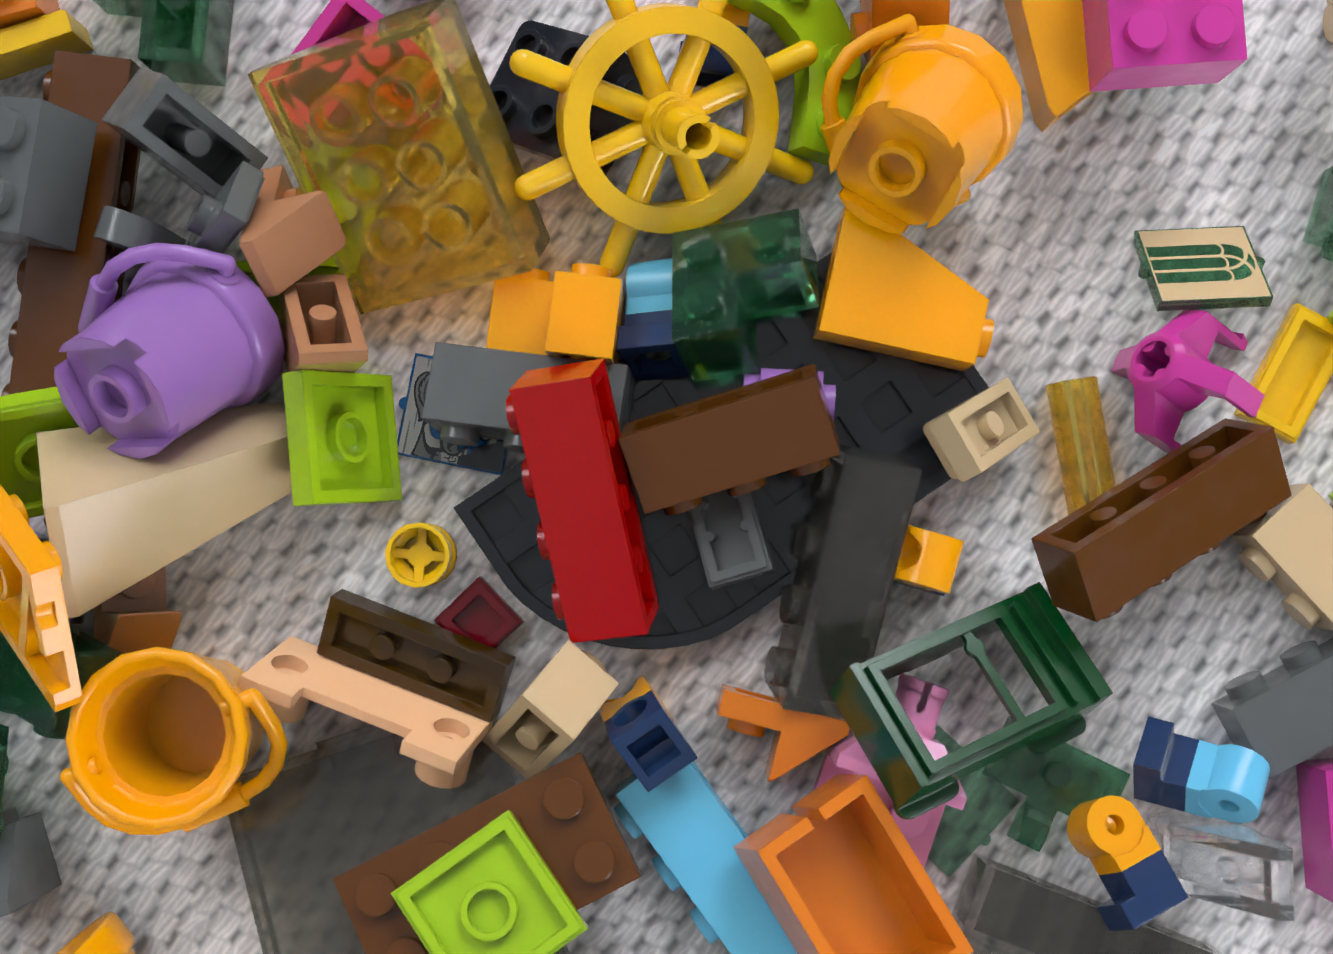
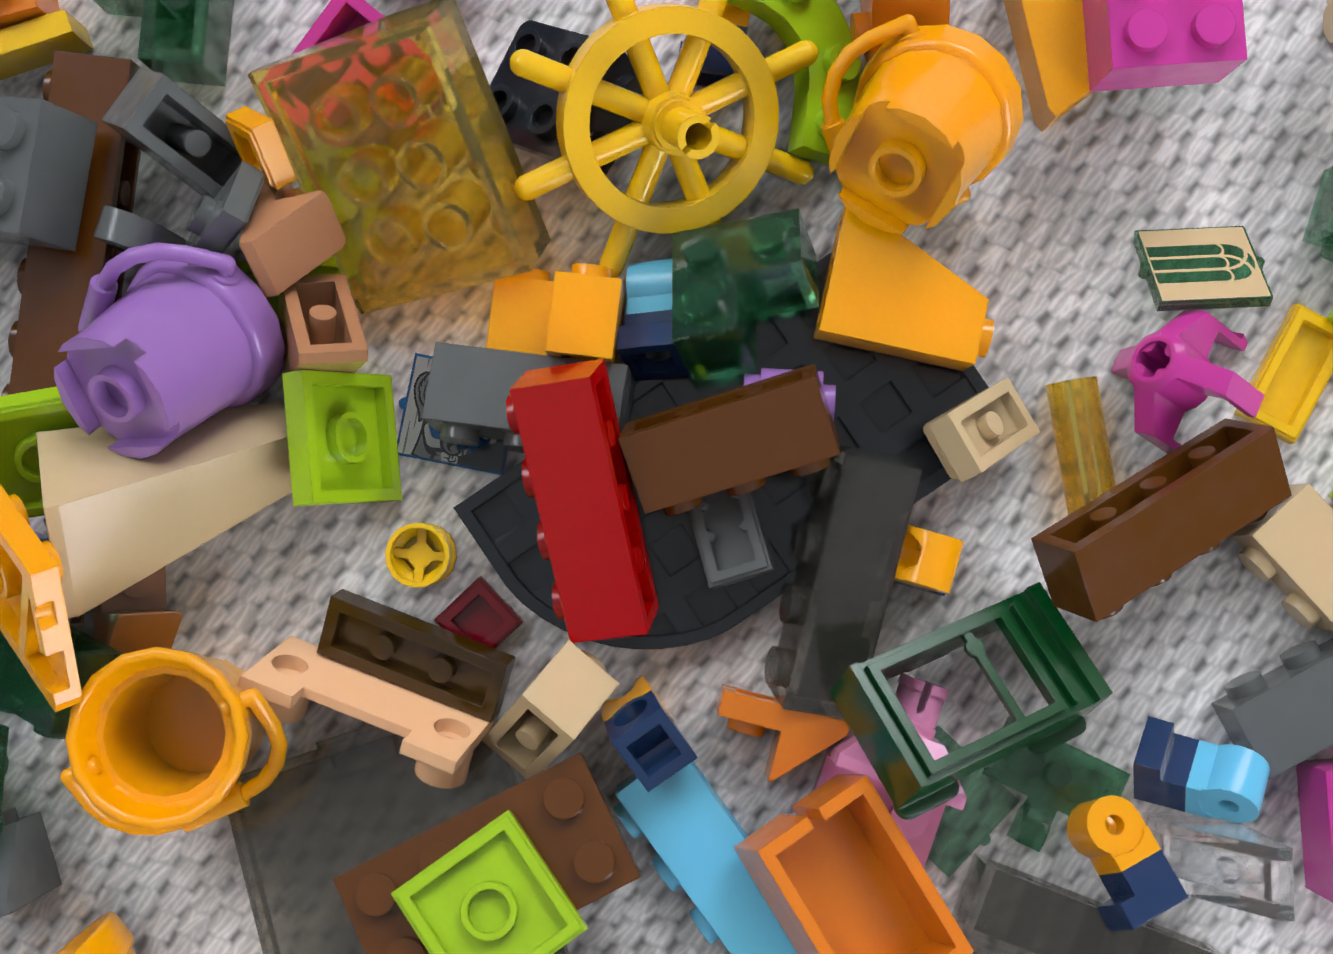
(260, 145): none -> light orange tile

